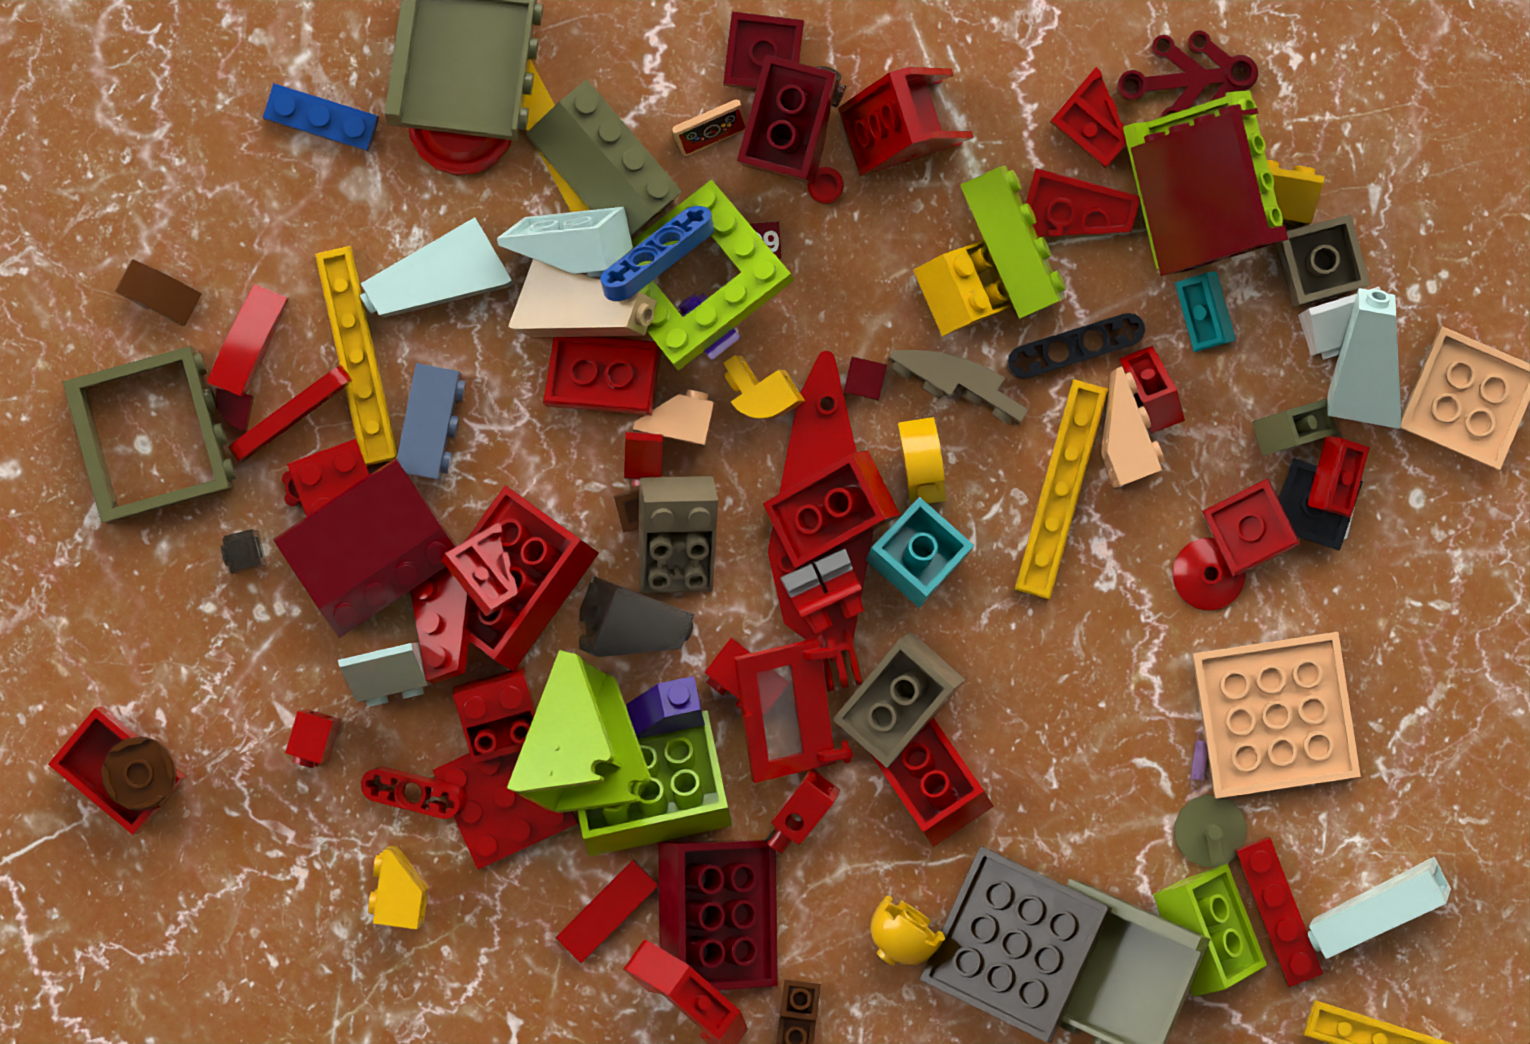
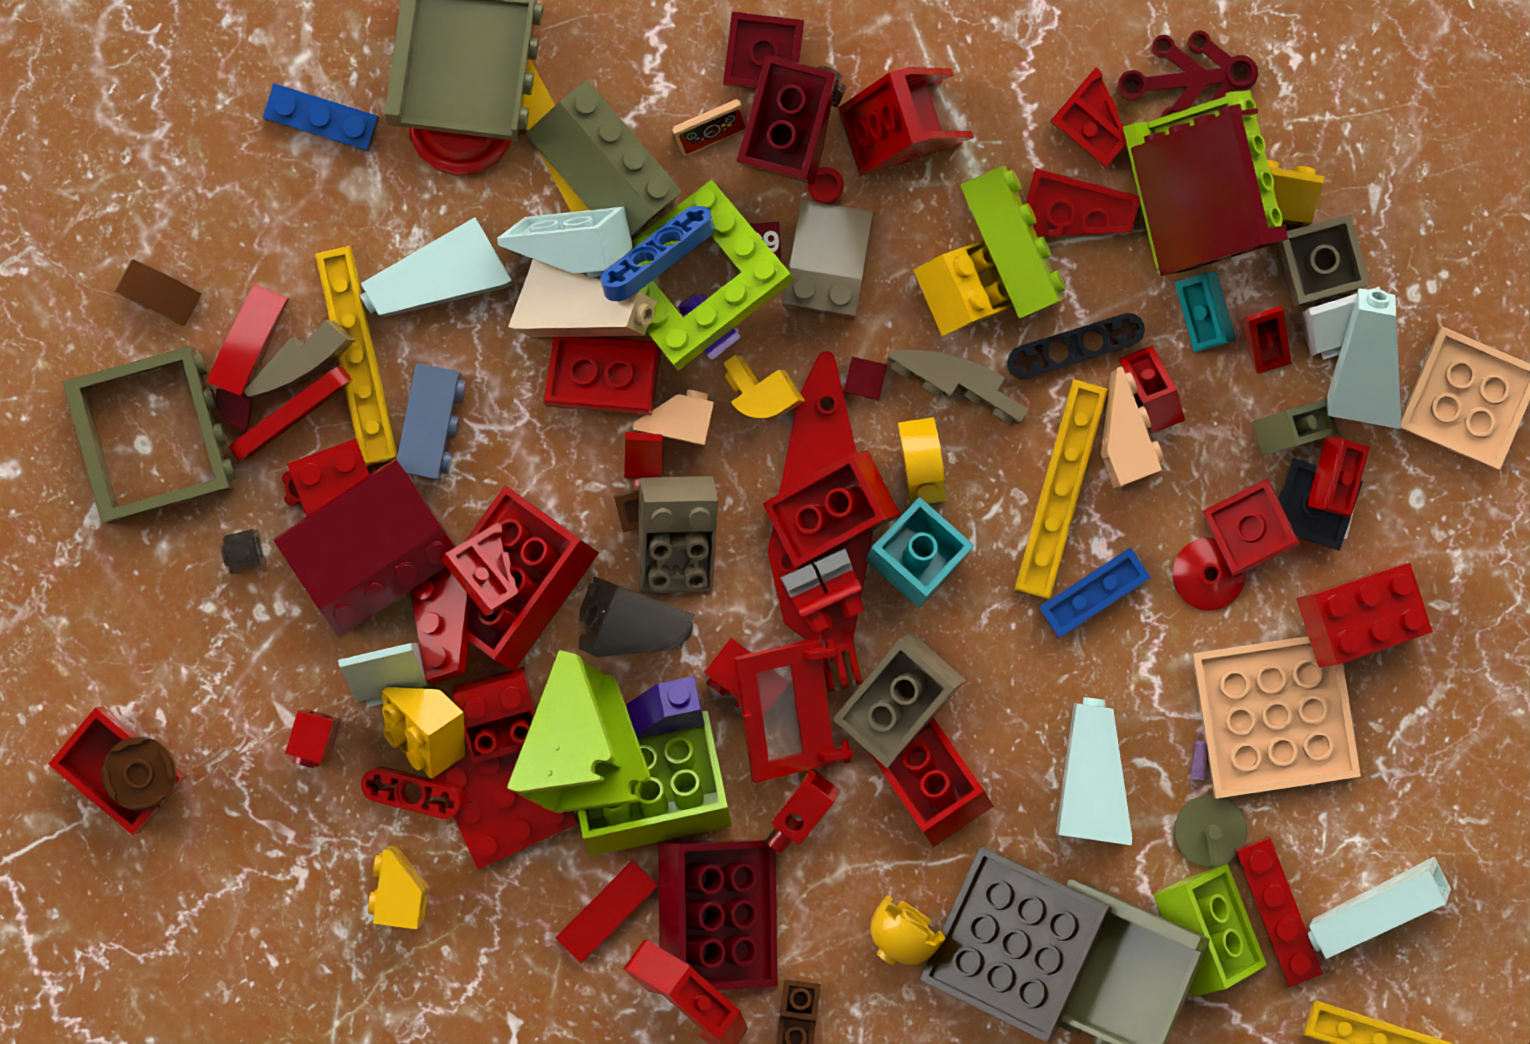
(301, 360): none -> dark tan slope
(424, 727): none -> yellow slope
(828, 259): none -> dark tan slope
(1093, 781): none -> light aqua slope
(1094, 592): none -> blue plate
(1267, 339): none -> red slope
(1364, 615): none -> red brick

